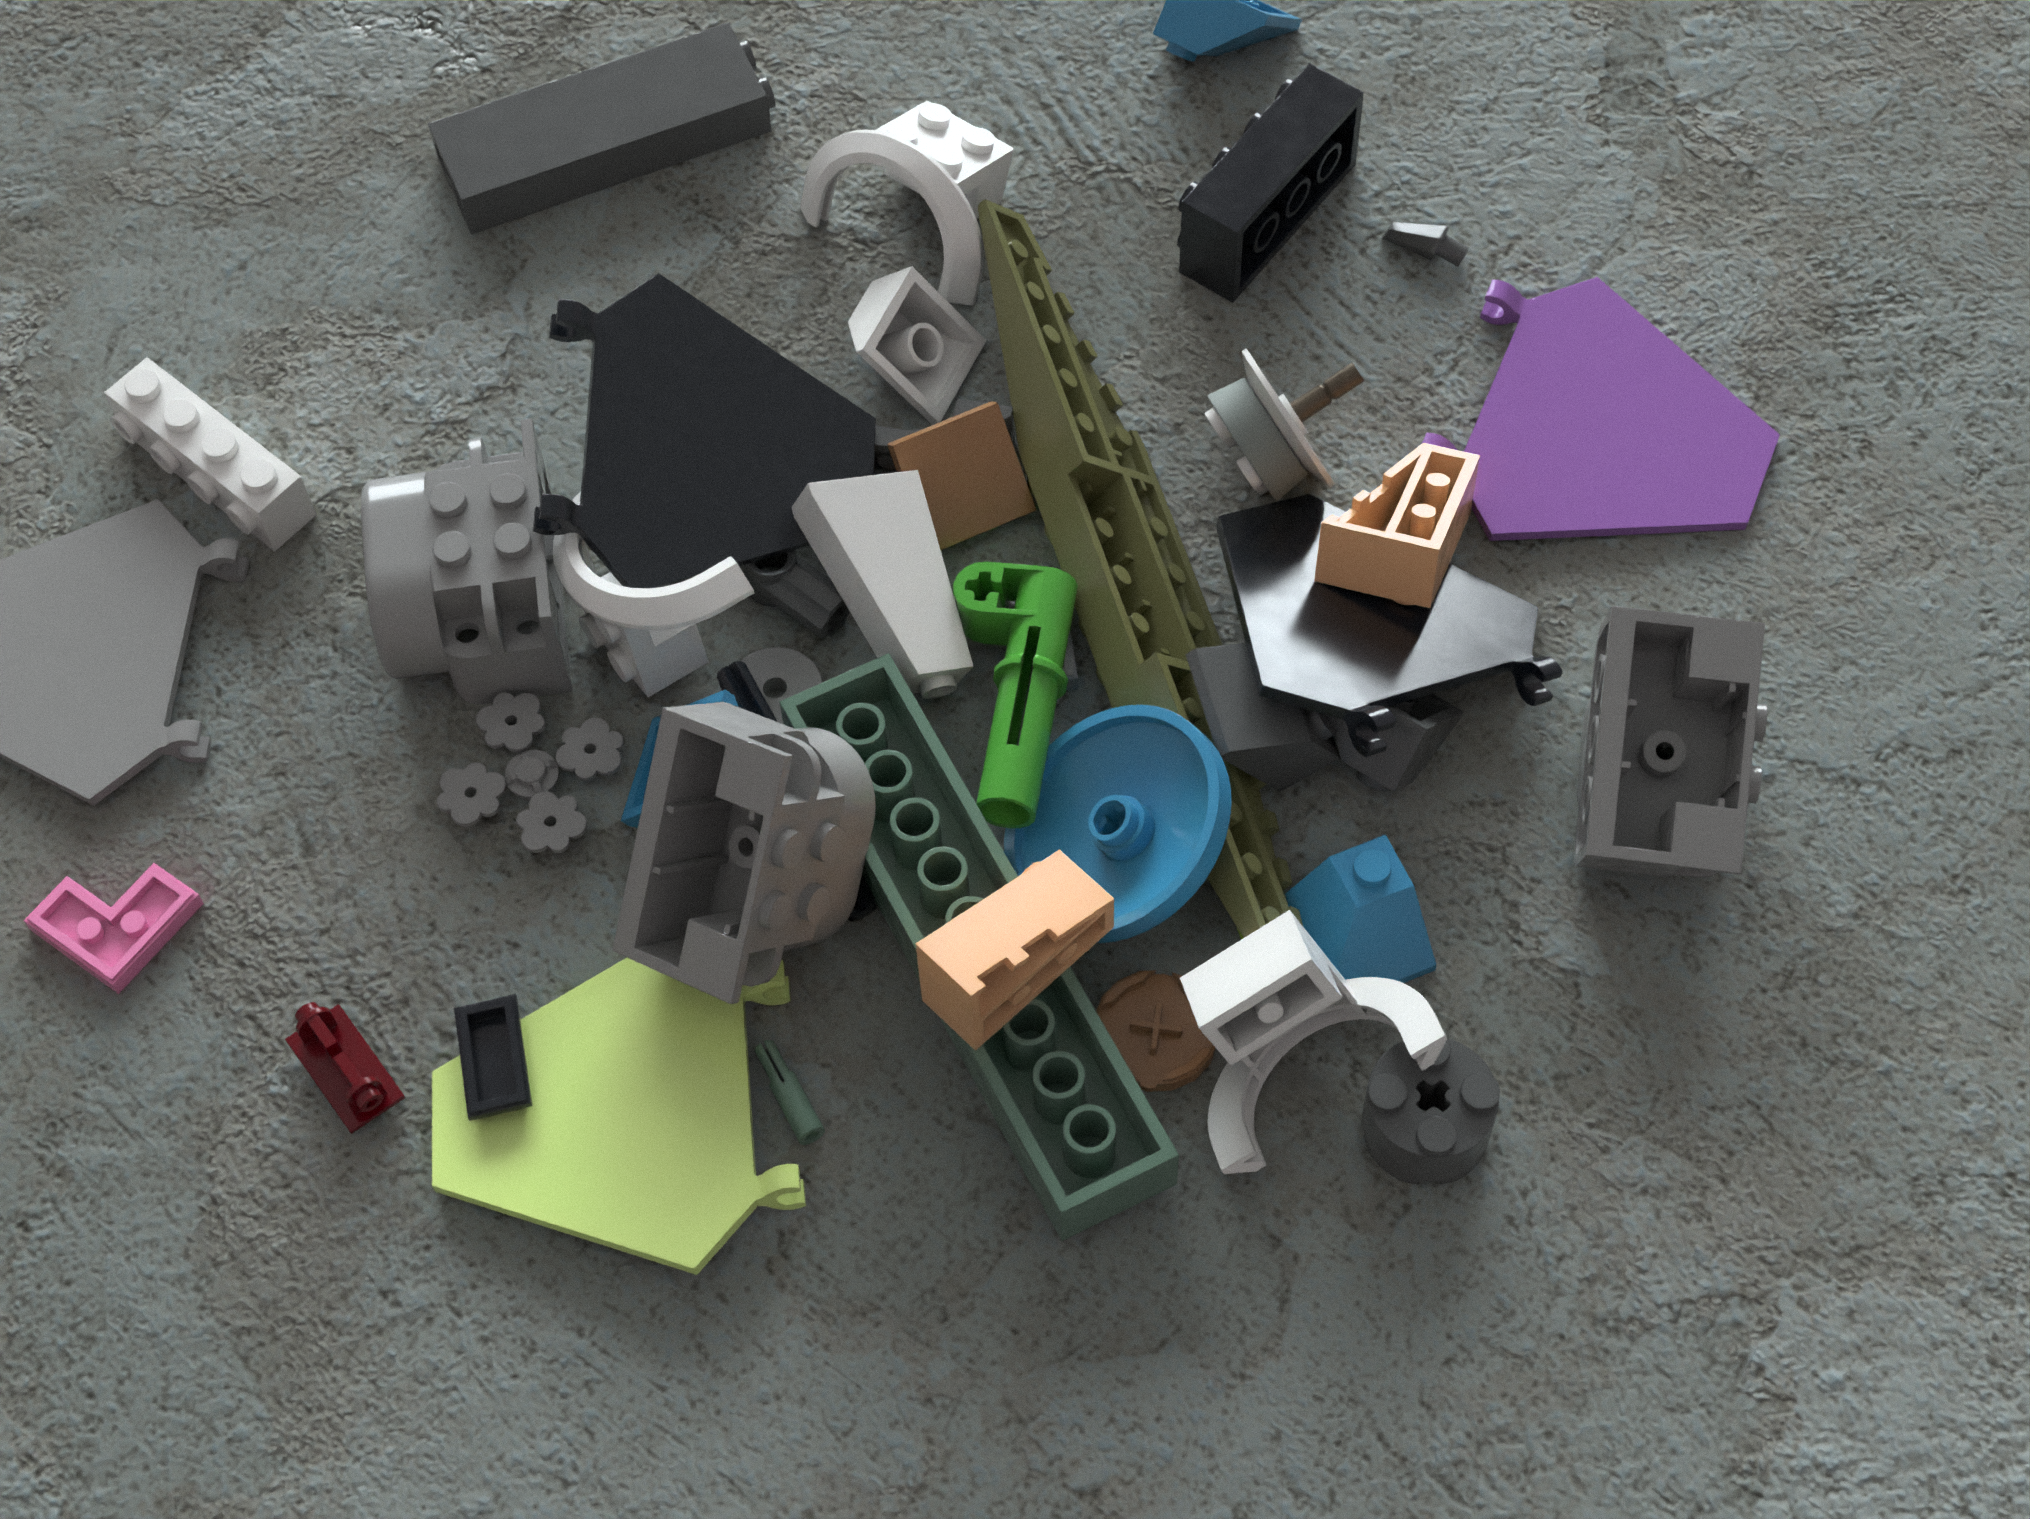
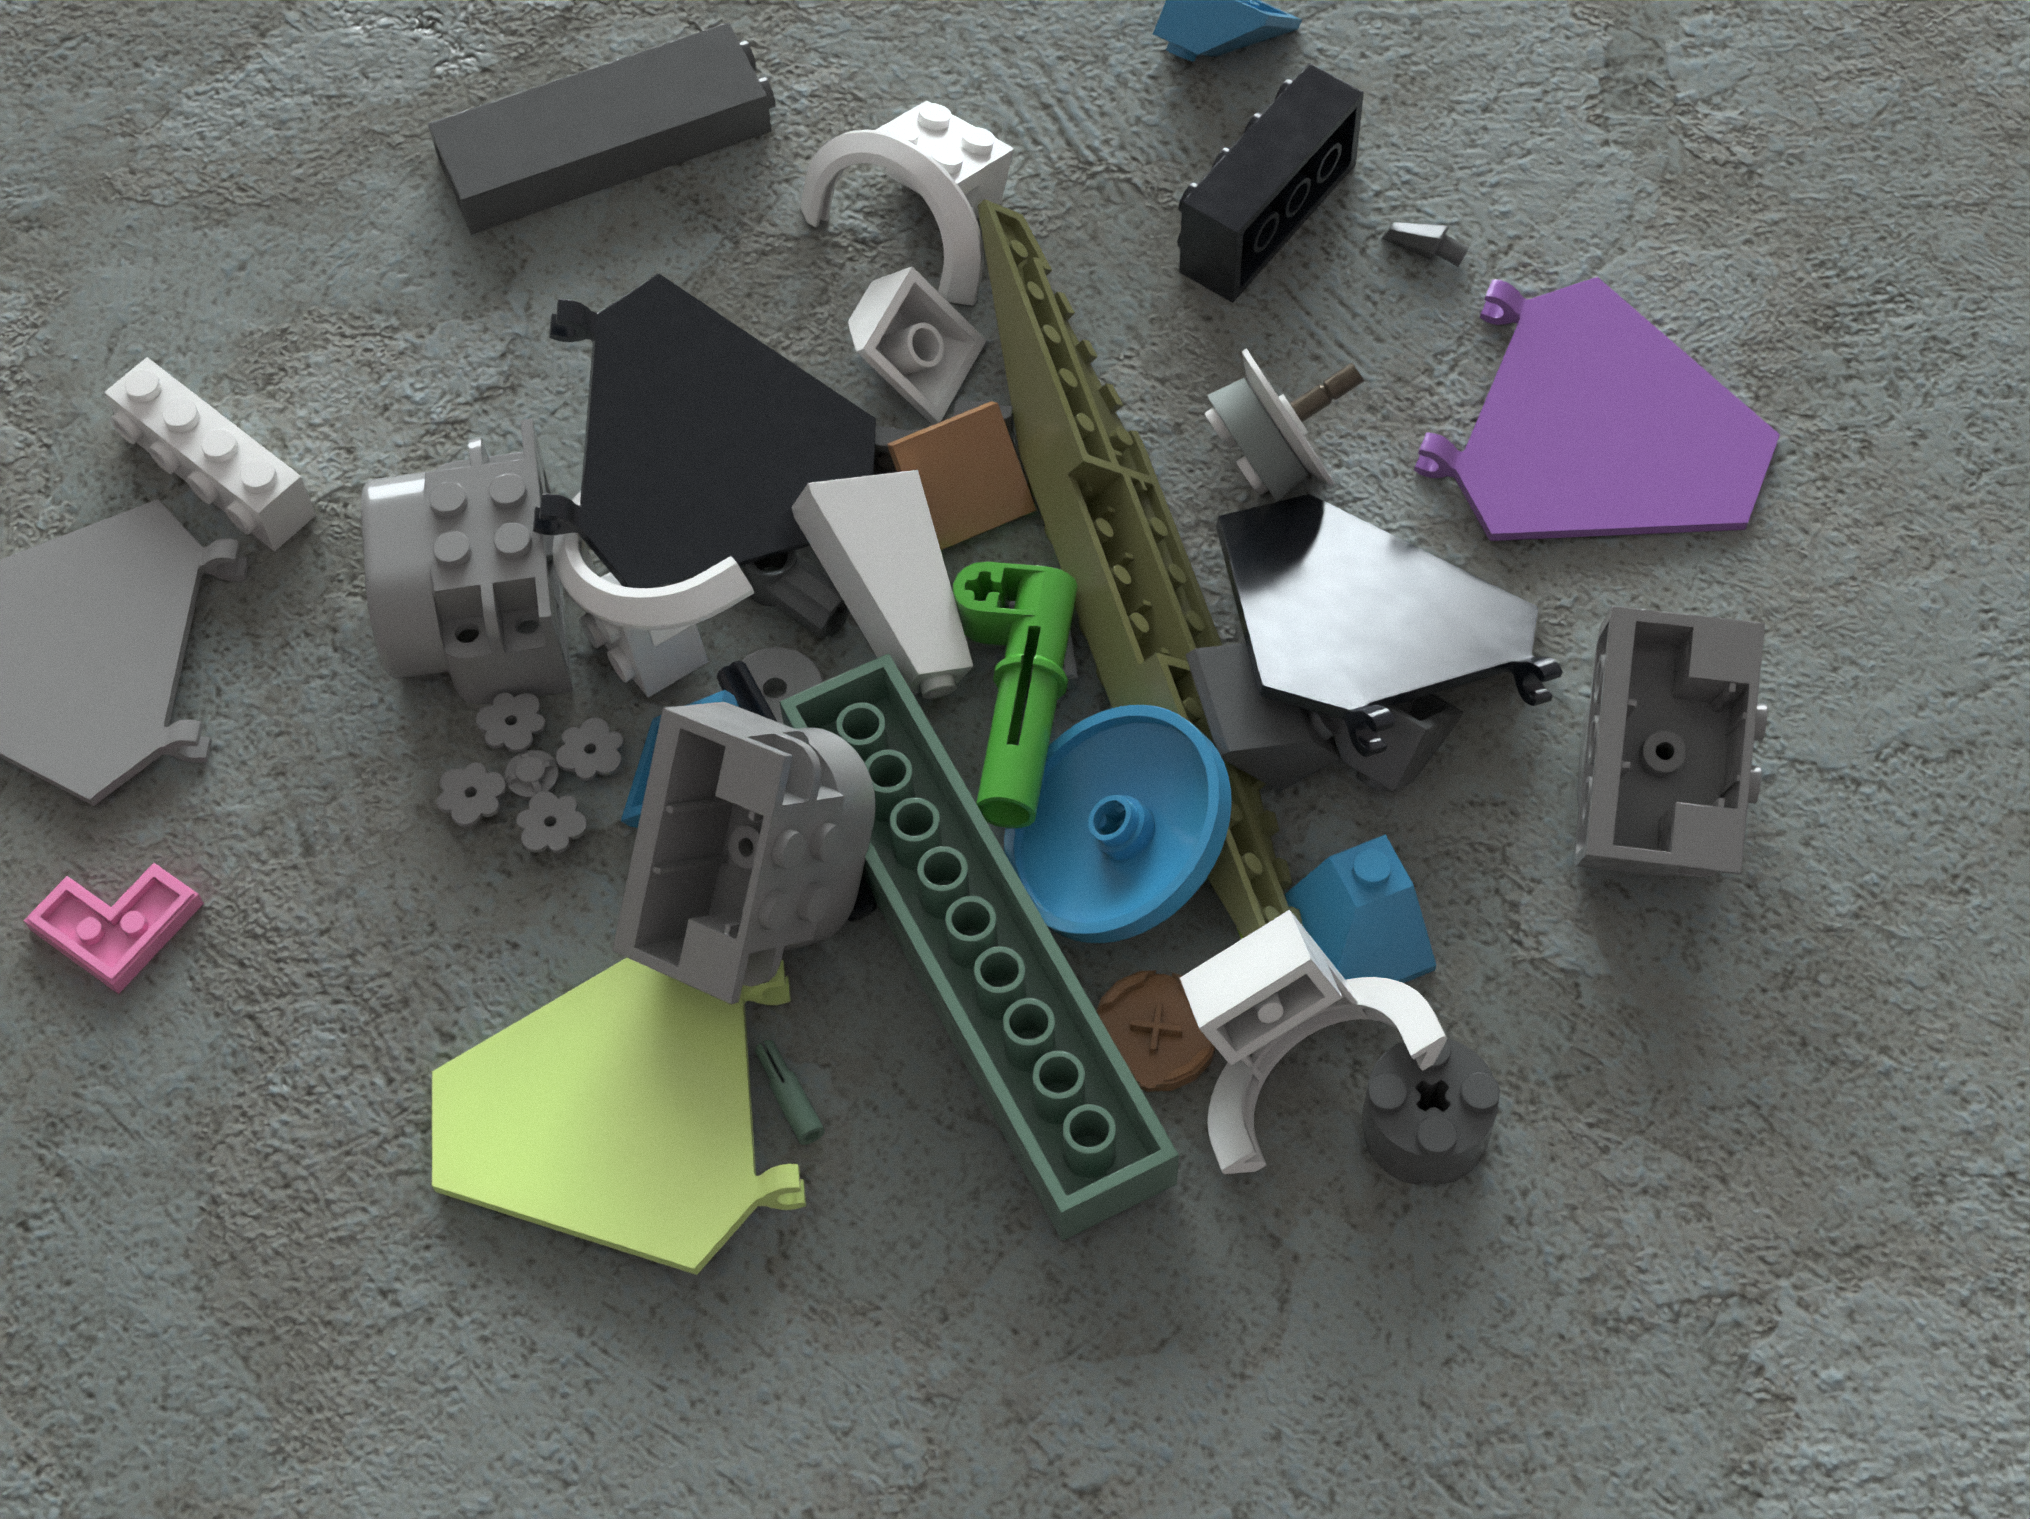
(342, 1065): dark red hinge -> none
(492, 1057): black tile -> none
(1011, 946): light nougat wedge -> none
(1404, 530): light nougat wedge -> none

